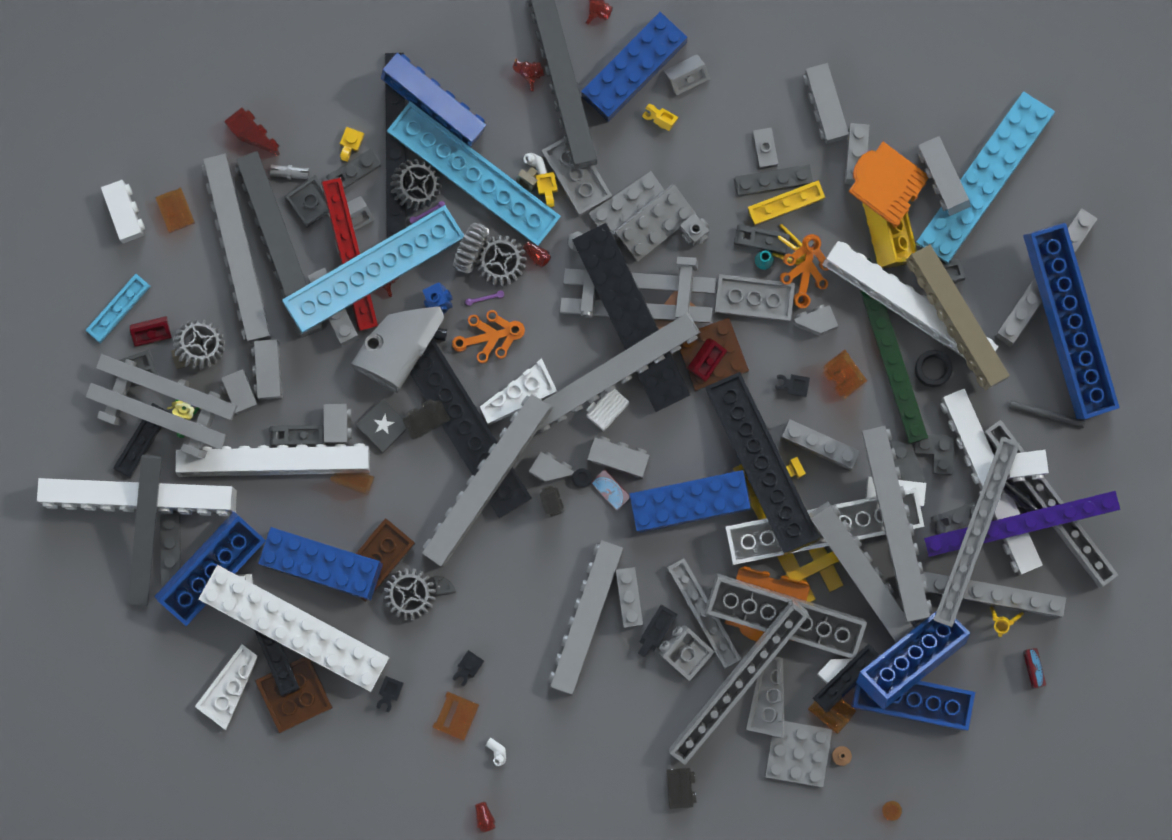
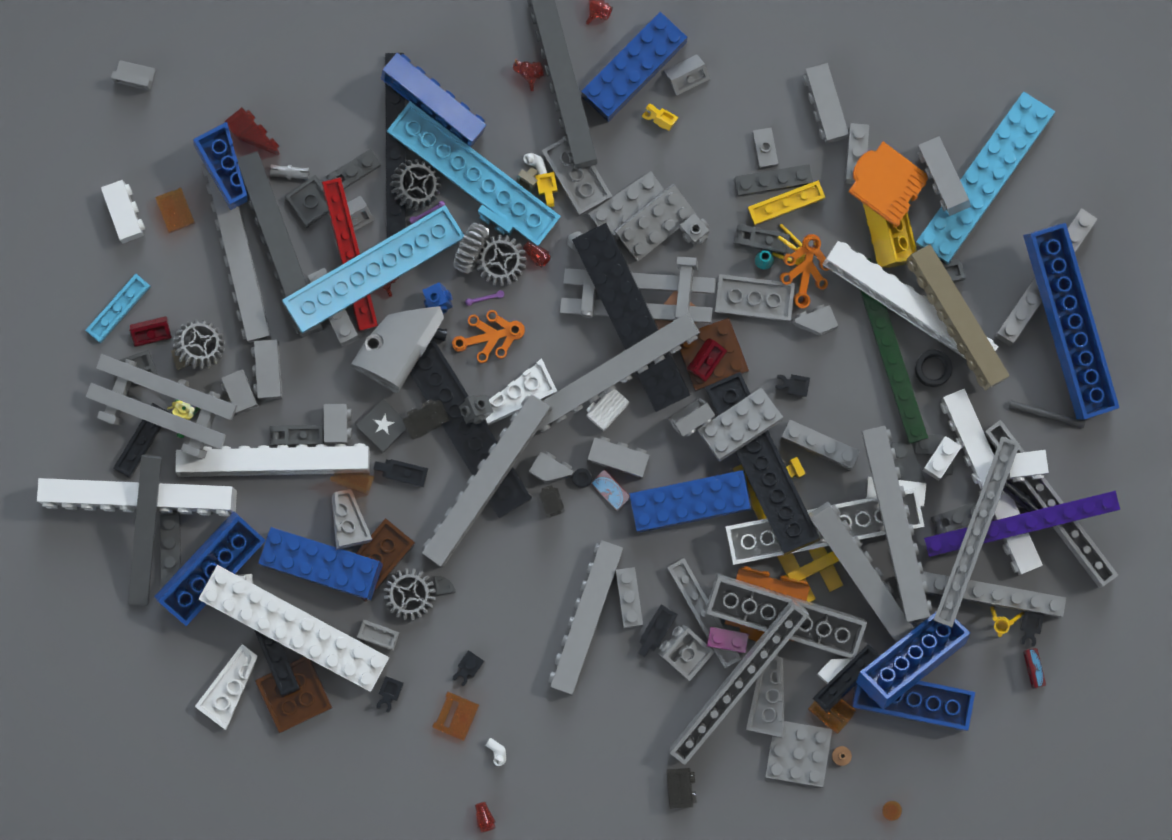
(134, 75): none -> light grey panel
(221, 162): none -> blue wedge
(348, 521): none -> light grey wing
(350, 141): yellow plate -> none
(378, 635): none -> light grey plate
(402, 472): none -> black hinge
(476, 409): none -> dark grey brick
(490, 217): none -> medium azure plate
(691, 417): none -> light grey piece
(727, 640): none -> magenta plate
(740, 424): none -> light grey plate
(844, 375): clear orange slope -> none
(941, 458): none -> white brick
(1032, 625): none -> black plate

